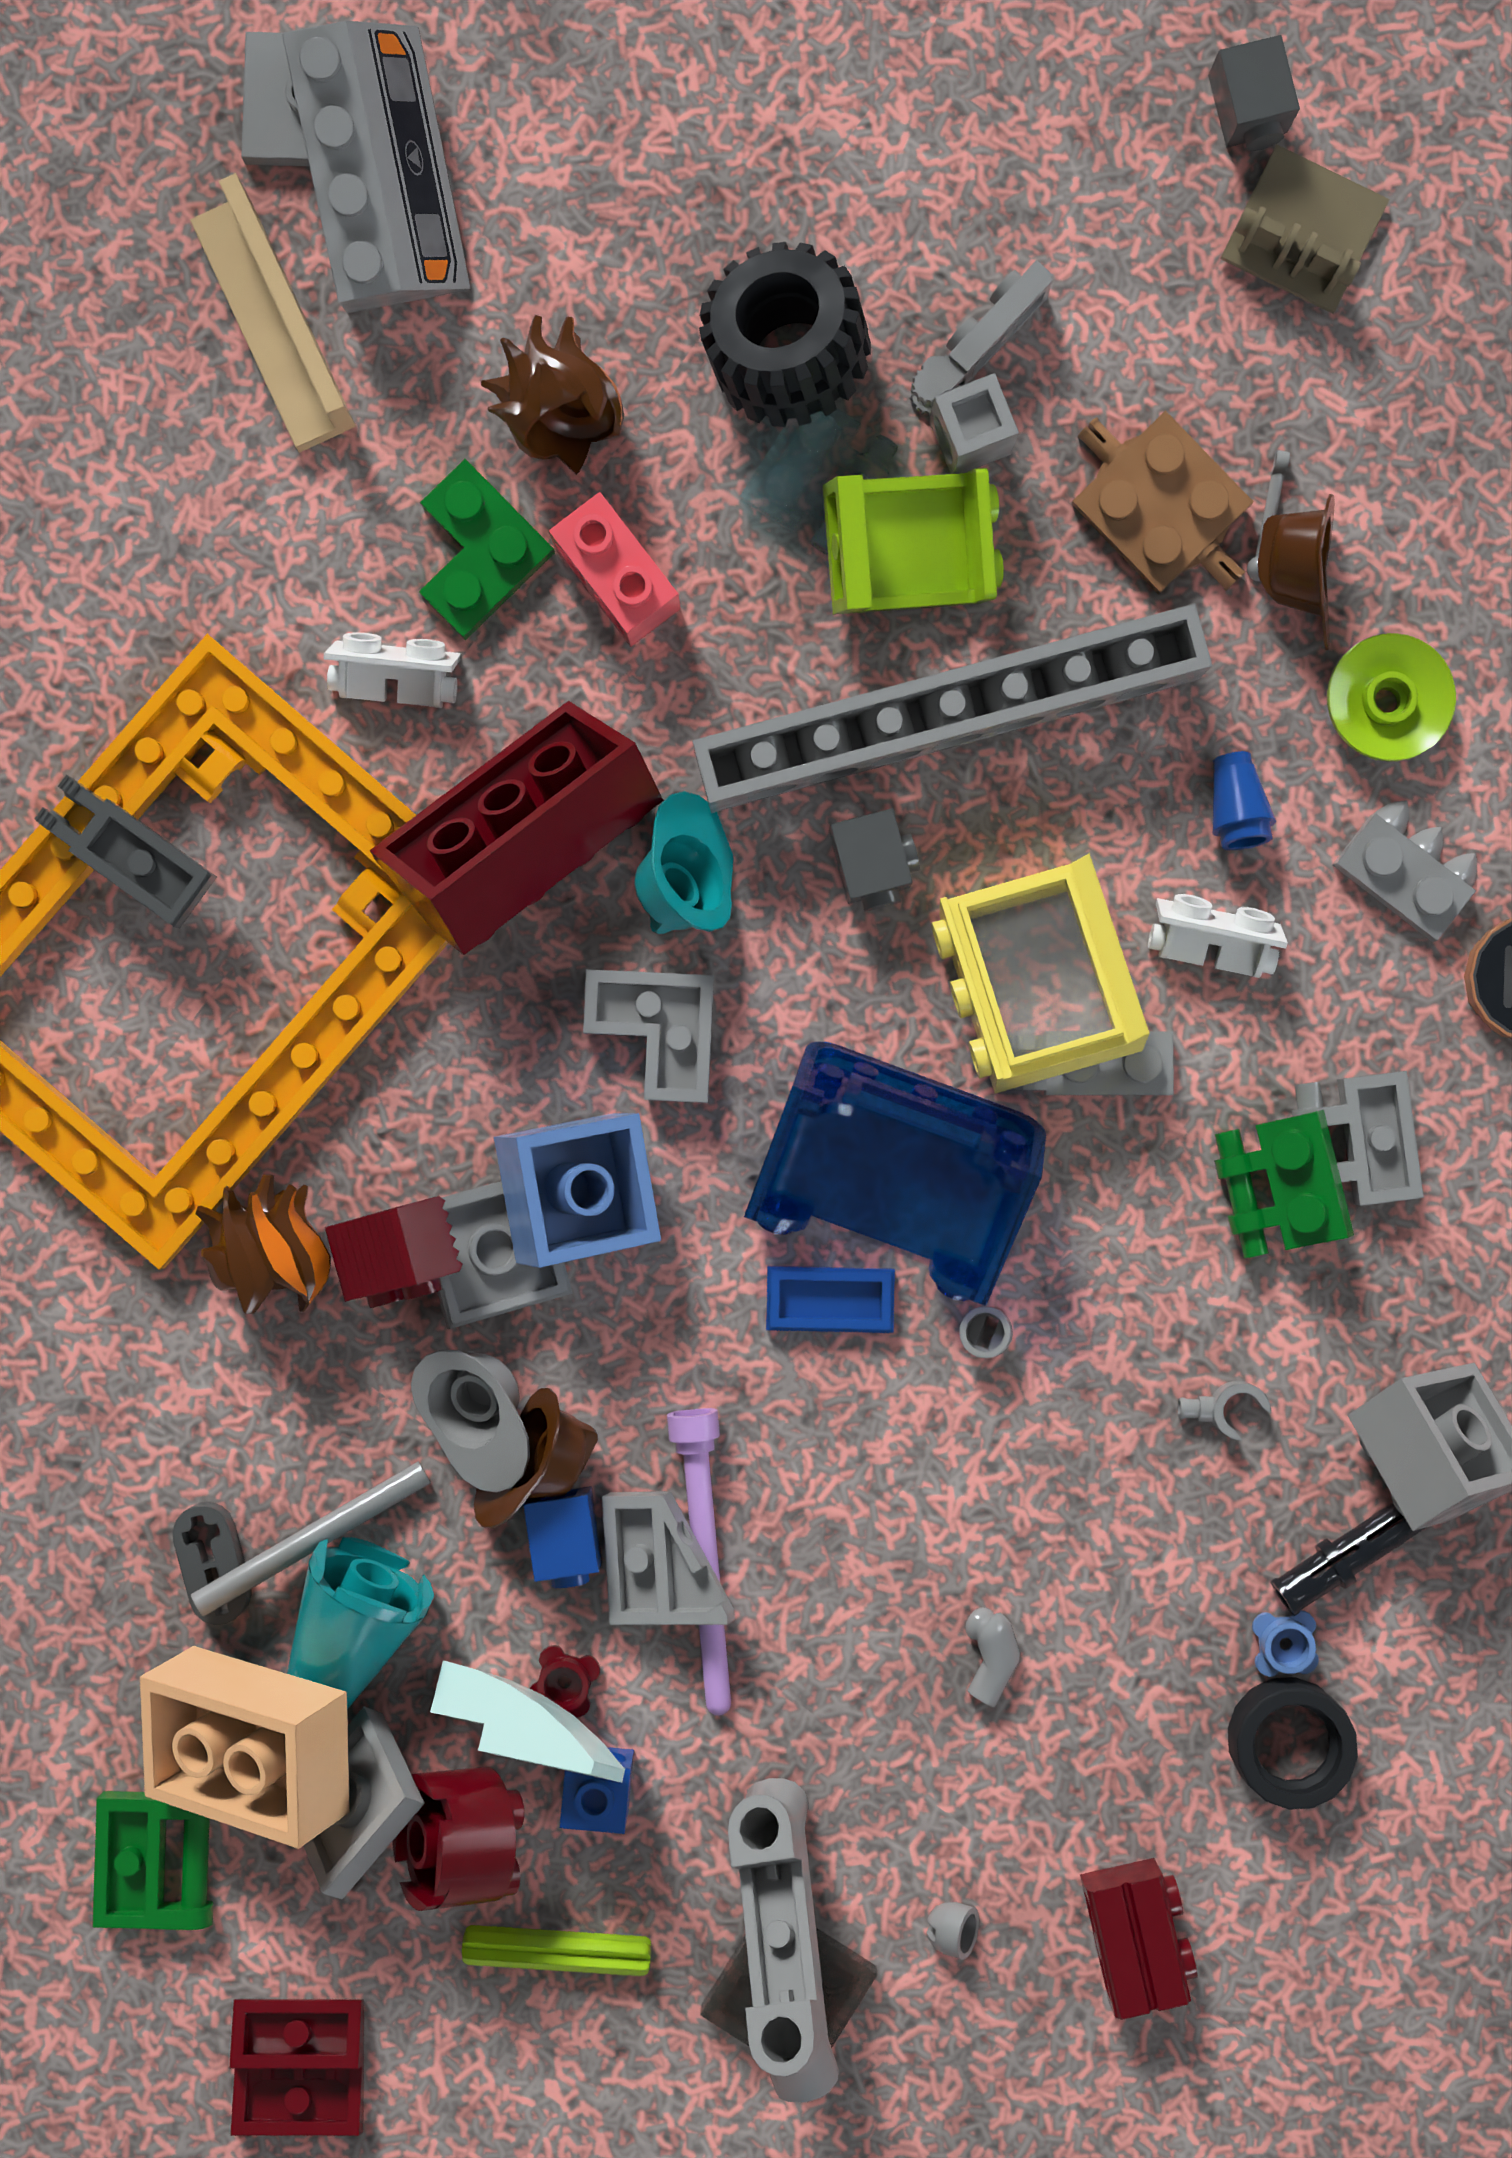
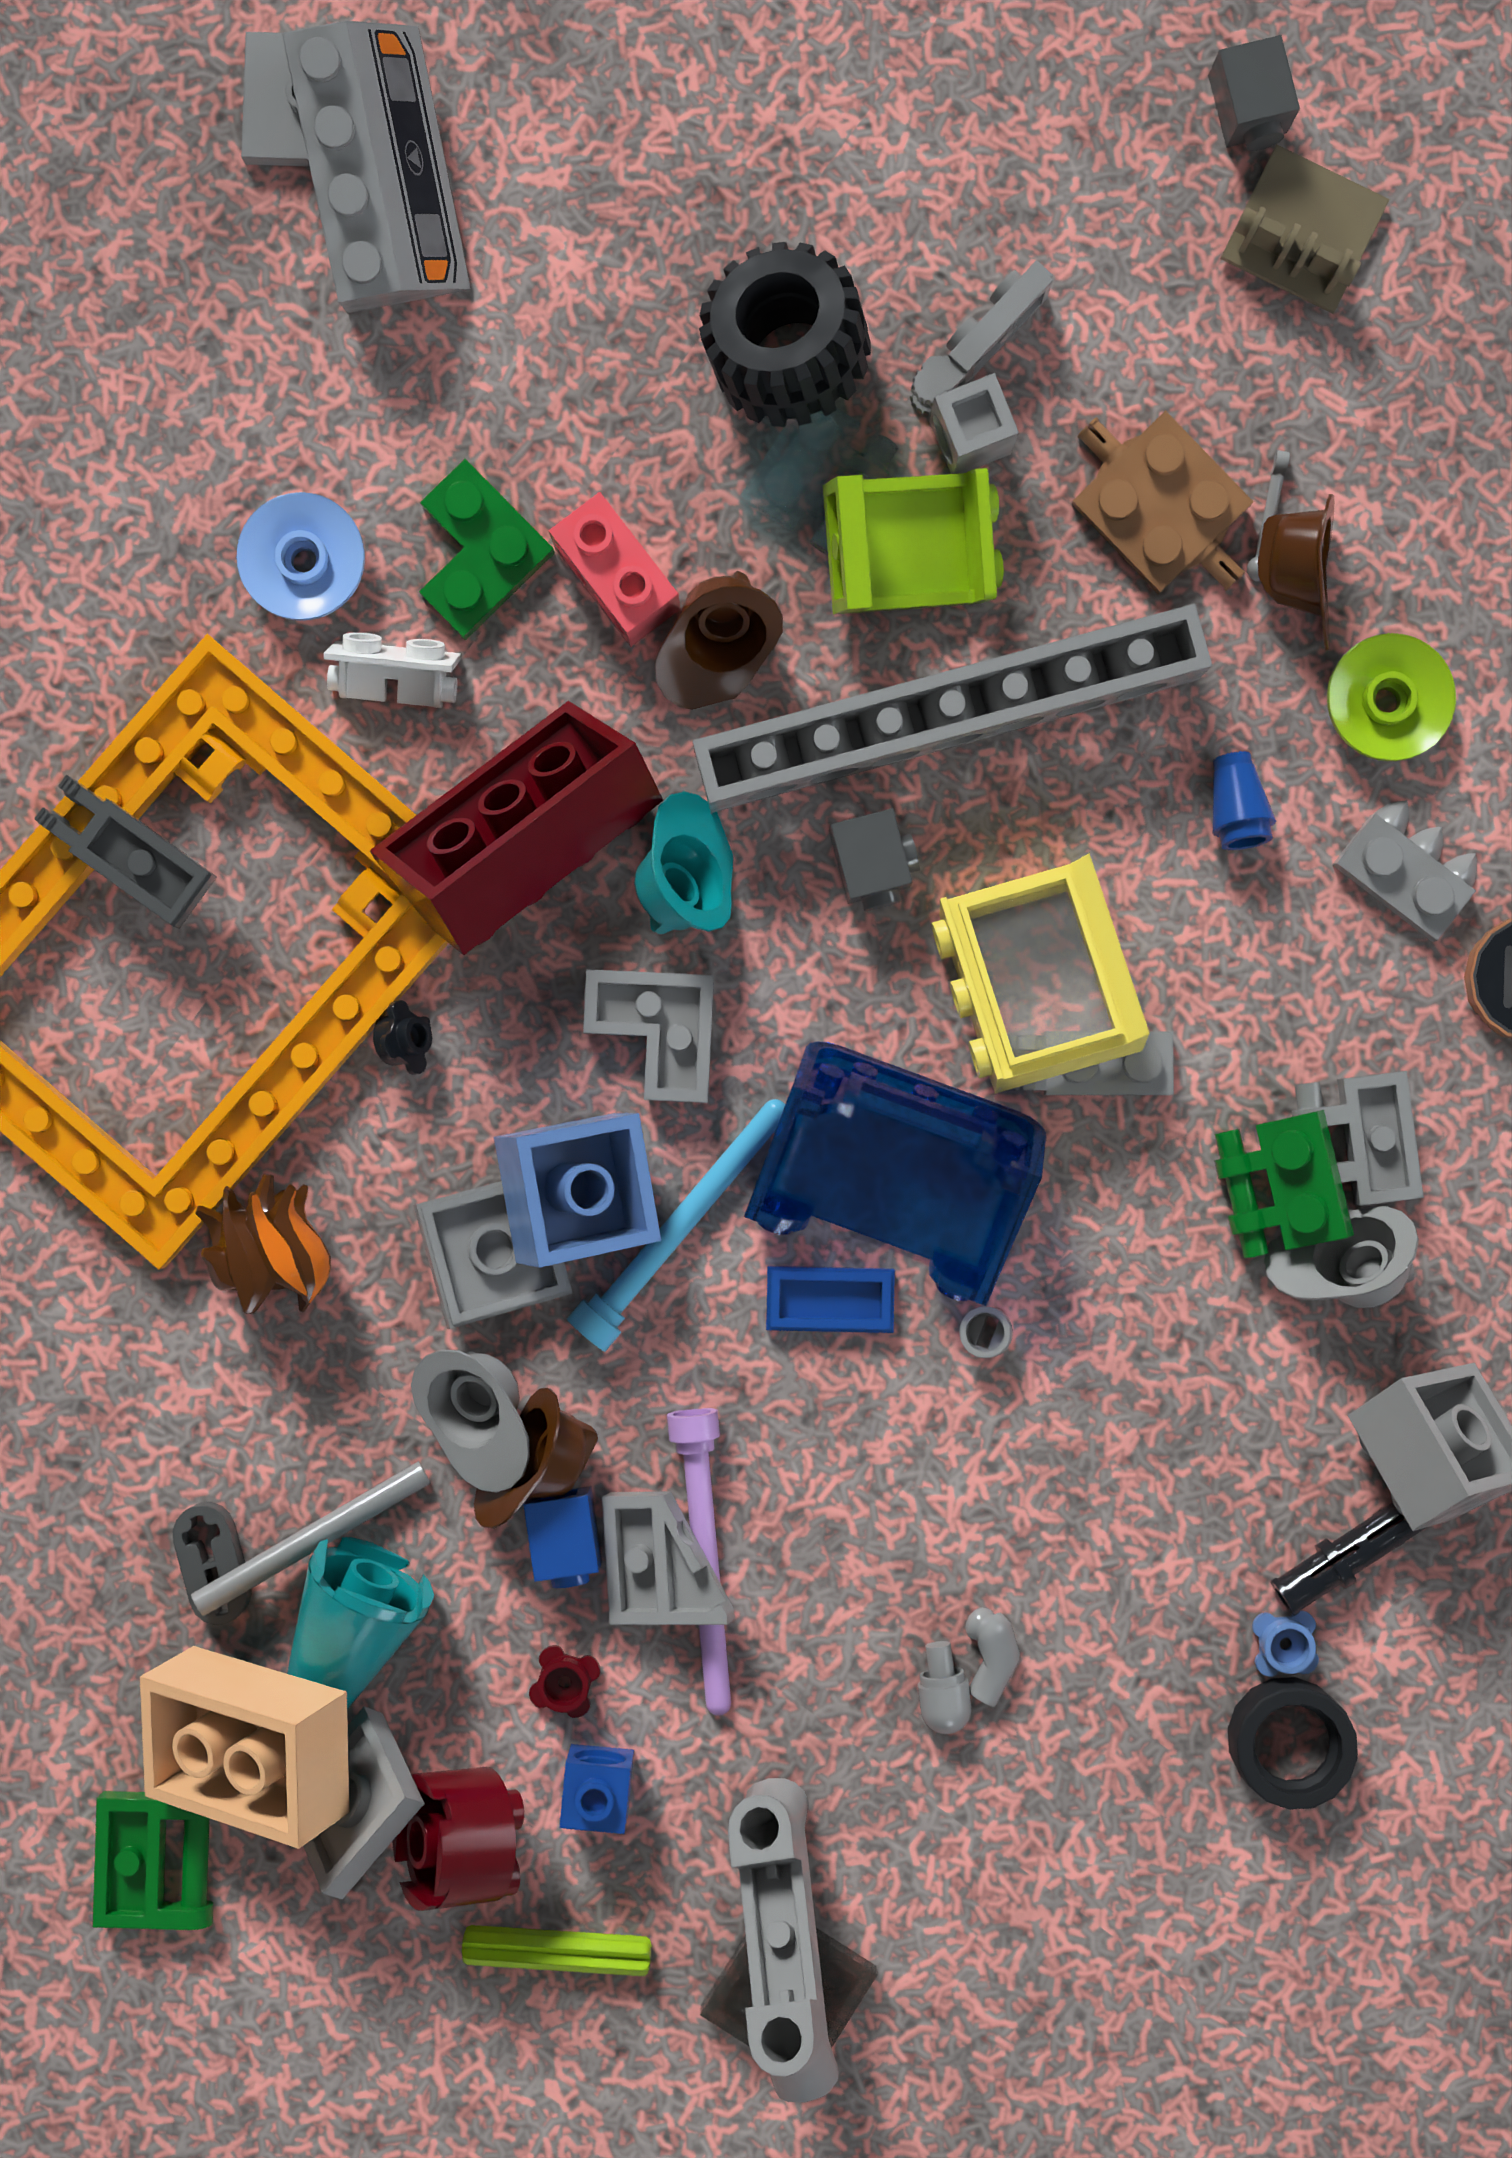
(271, 319): tan fence -> none
(282, 531): none -> light blue dish
(297, 2067): dark red slope -> none
(394, 1252): dark red brick -> none
(403, 1038): none -> black plate
(522, 1723): light aqua slope -> none
(556, 397): reddish brown hair -> none
(602, 1315): none -> medium azure piece
(717, 642): none -> reddish brown piece
(943, 1691): none -> light grey cylinder
(953, 1929): light grey hinge -> none
(1137, 1938): dark red brick -> none
(1212, 1407): light grey piece -> none
(1241, 938): white hinge -> none
(1357, 1269): none -> light grey piece

